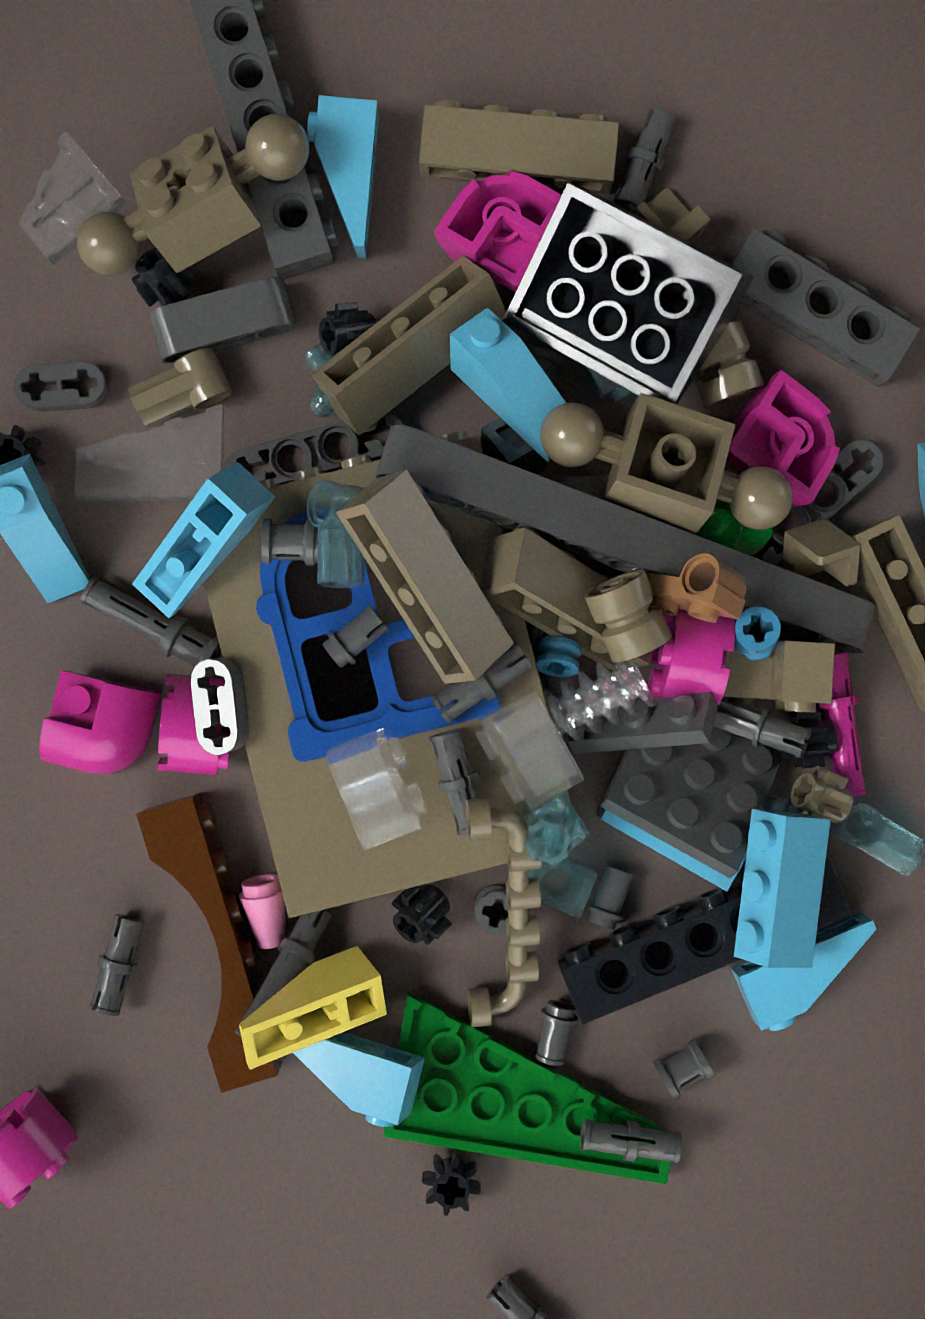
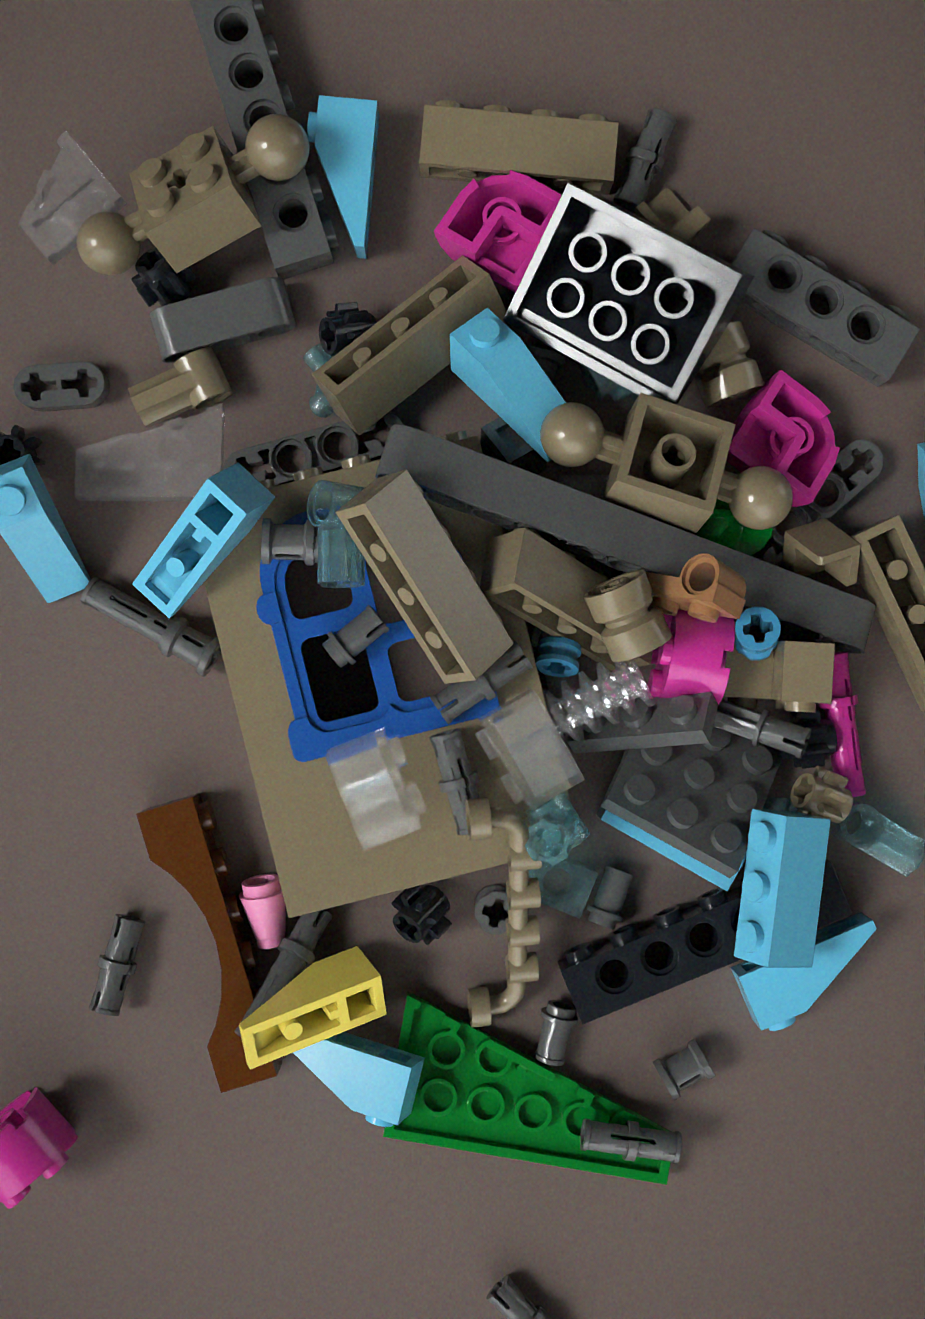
(97, 724): dark pink brick -> none
(179, 735): dark pink brick -> none
(219, 705): beam -> none
(451, 1197): black gear -> none

